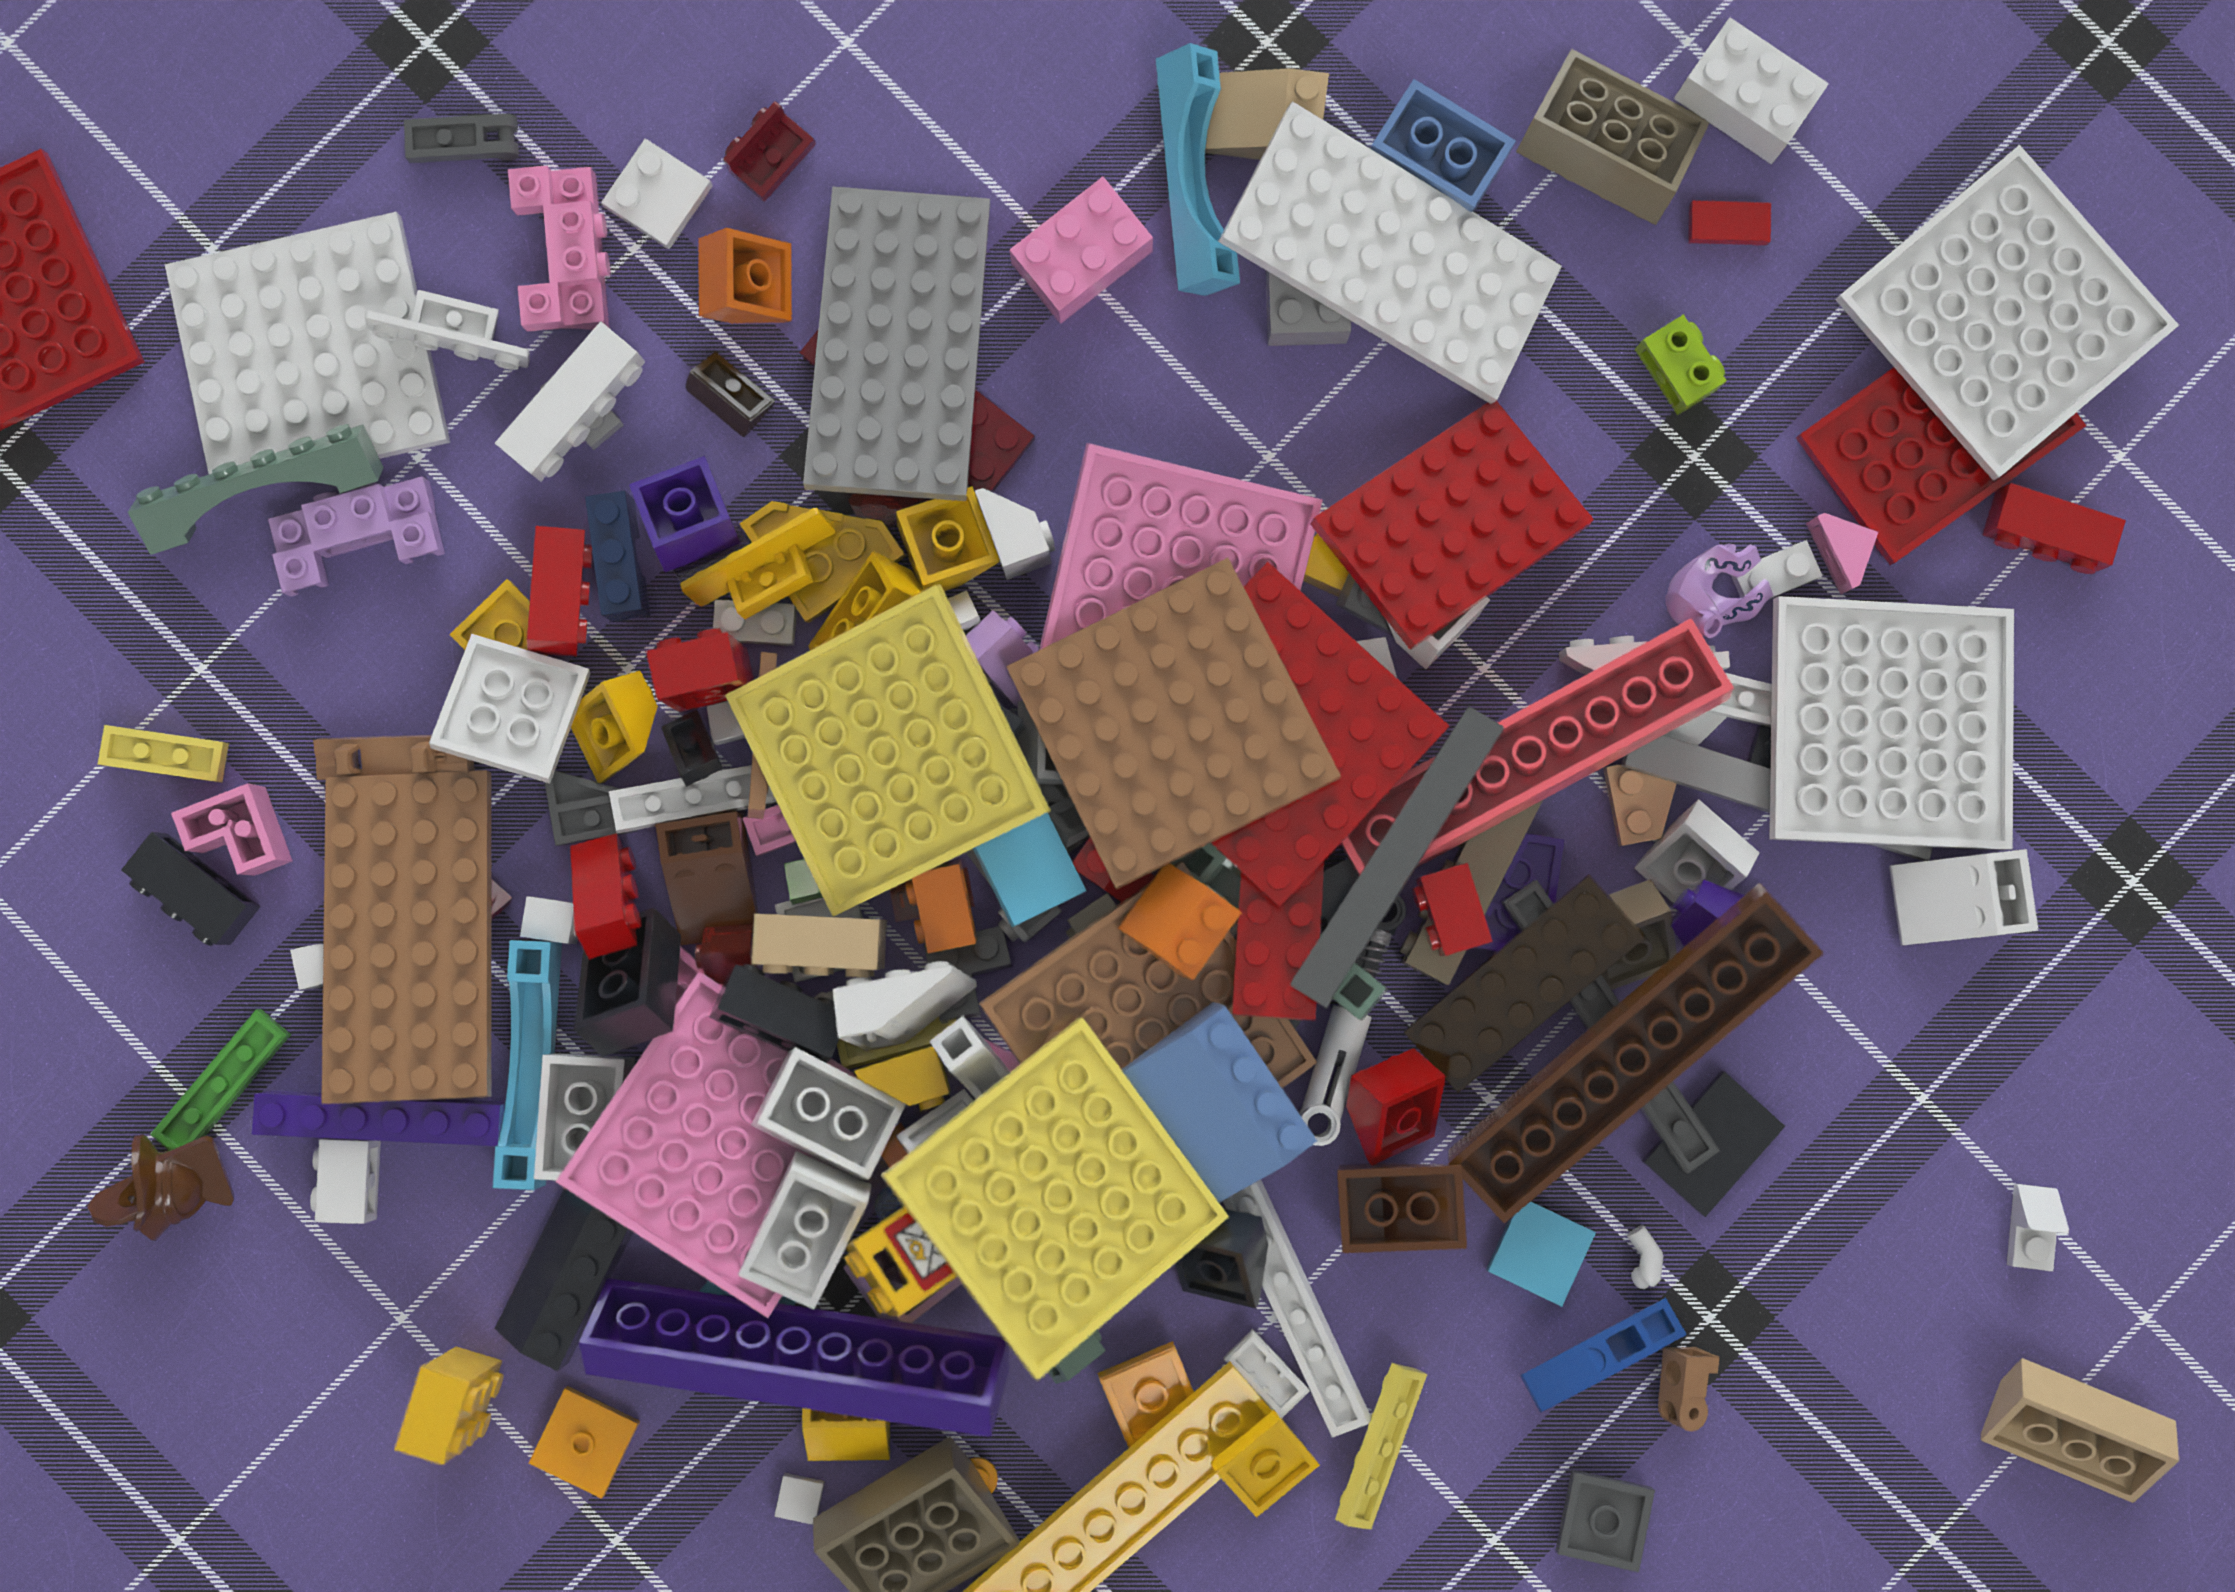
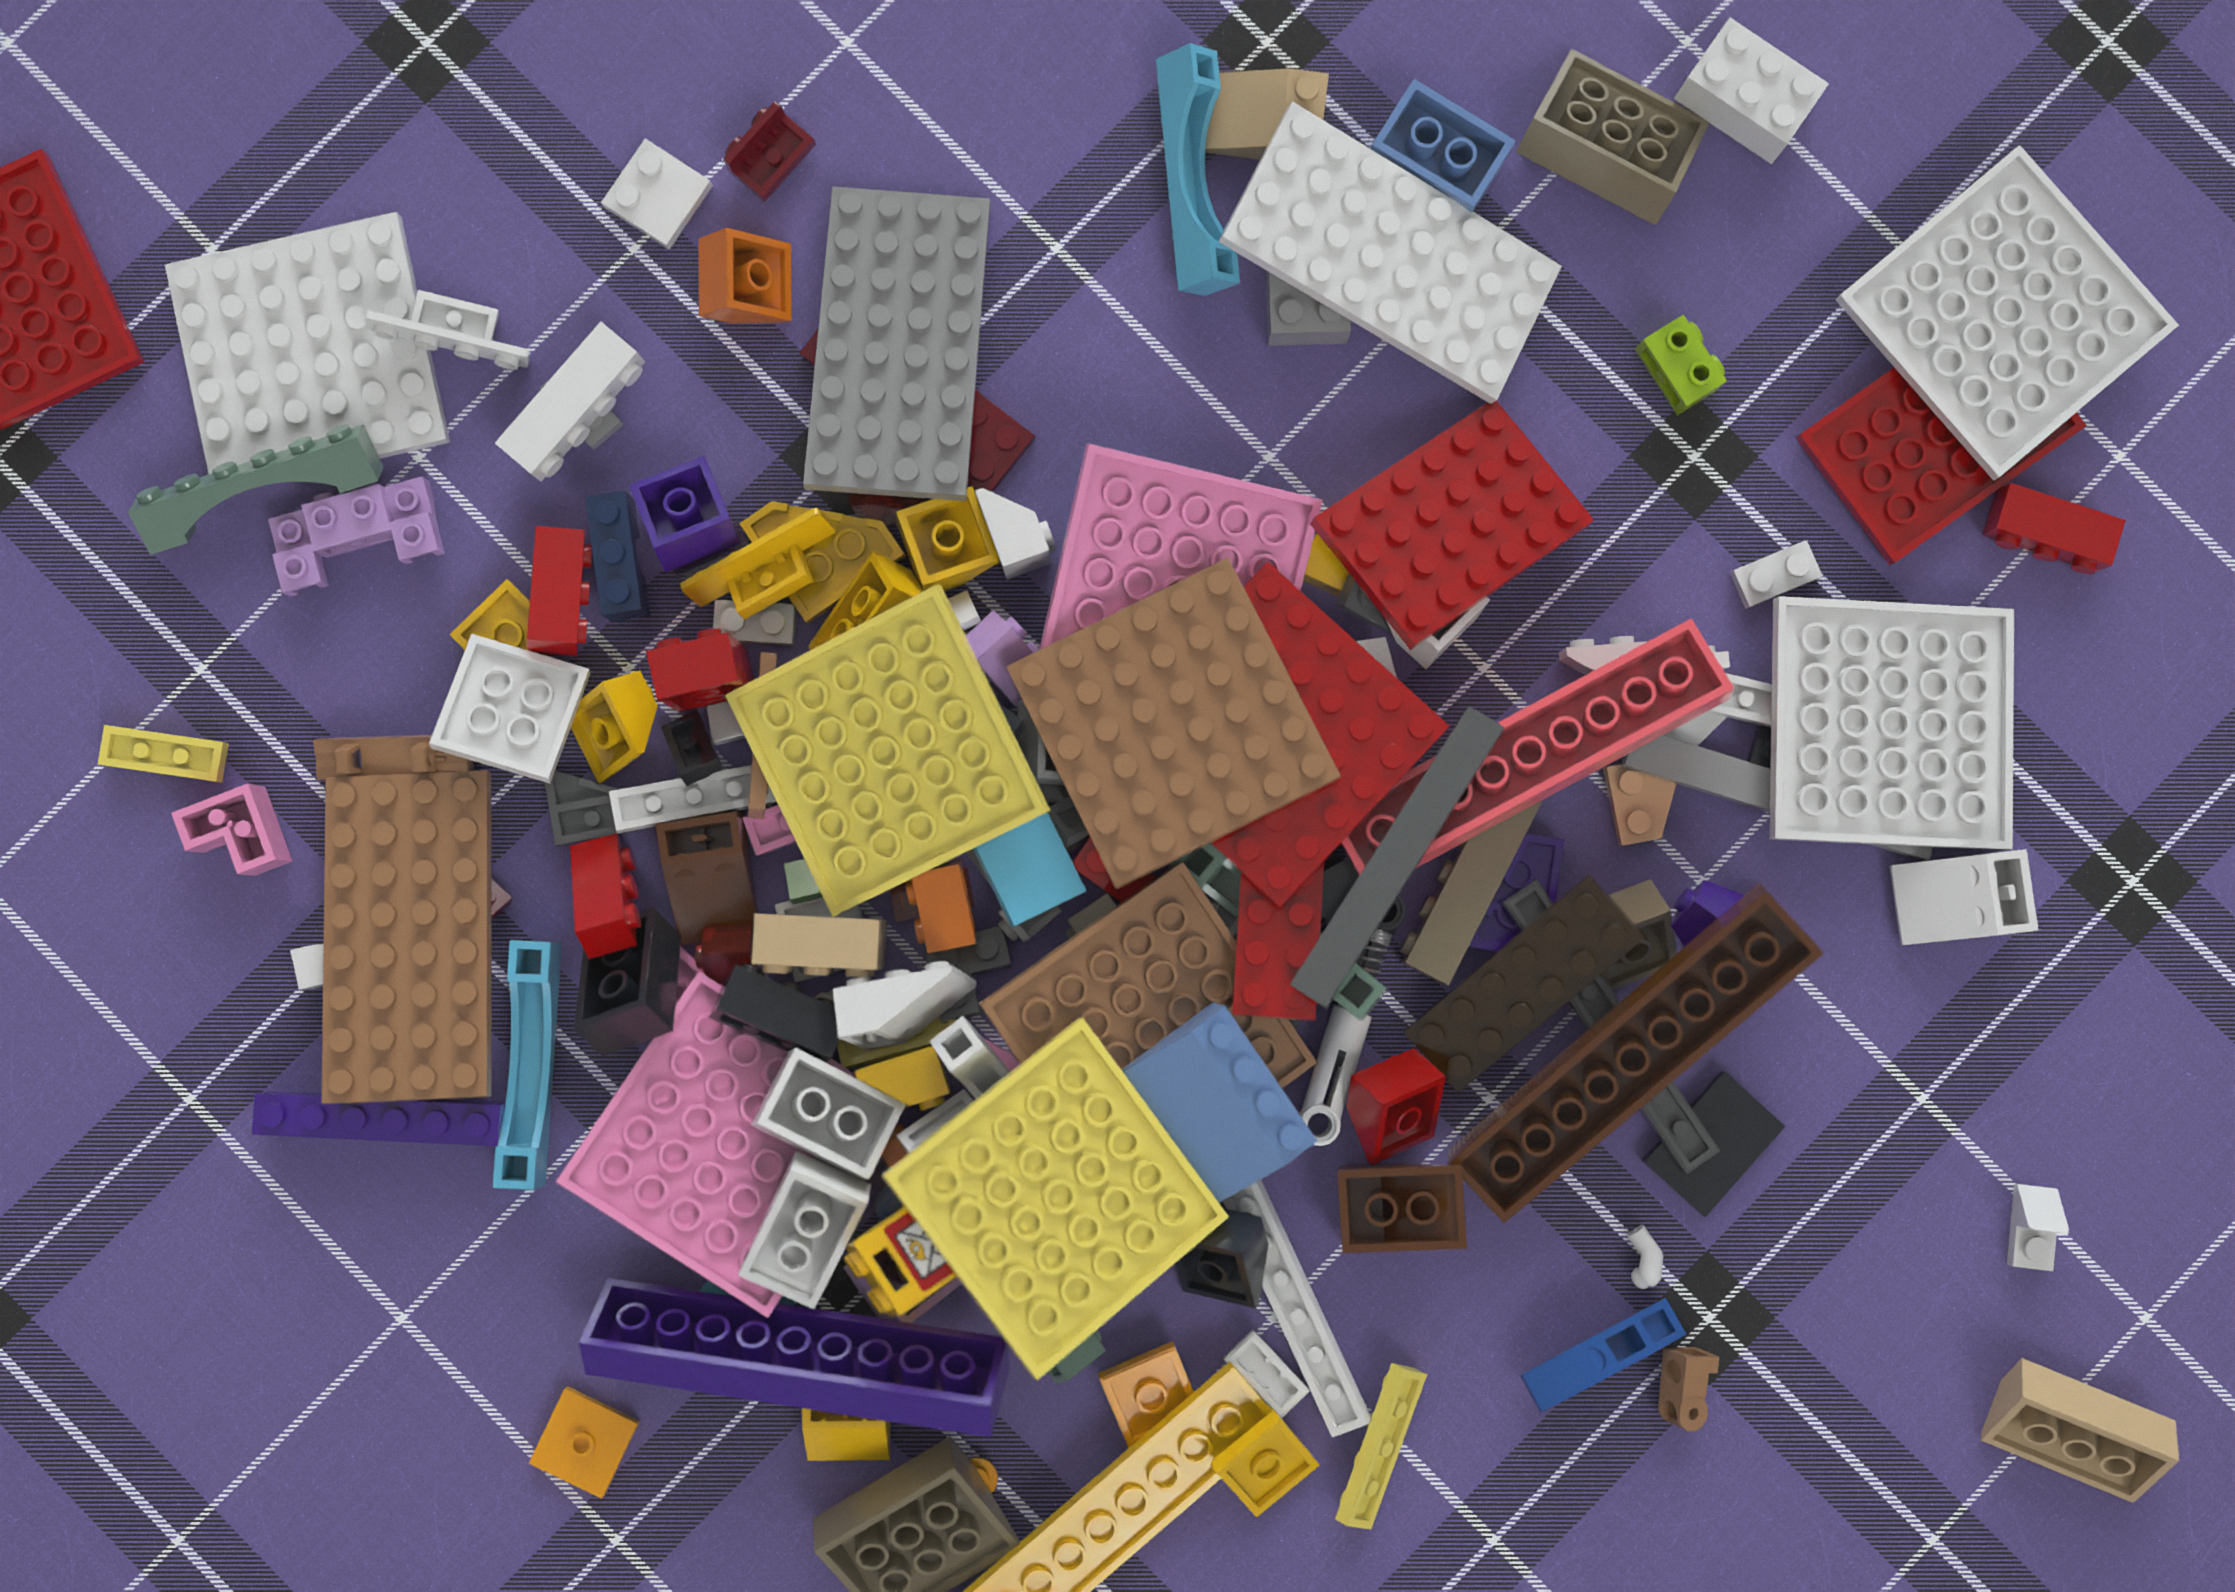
(164, 1187): reddish brown helmet -> none
(189, 890): black brick -> none
(222, 1081): bright green tile -> none
(346, 1181): white brick -> none
(449, 1405): yellow brick -> none
(460, 138): dark grey plate -> none
(549, 920): white brick -> none
(562, 1281): black slope -> none
(570, 1102): white brick -> none
(574, 248): bright pink bracket -> none
(728, 393): dark brown slope -> none
(799, 1498): white tile -> none
(1081, 250): bright pink brick -> none
(1179, 921): orange slope -> none
(1452, 910): red brick -> none
(1541, 1252): medium azure tile -> none
(1605, 1520): dark grey plate -> none
(1693, 597): lavender piece -> none
(1695, 850): white slope -> none
(1729, 222): red tile -> none
(1843, 548): bright pink slope -> none

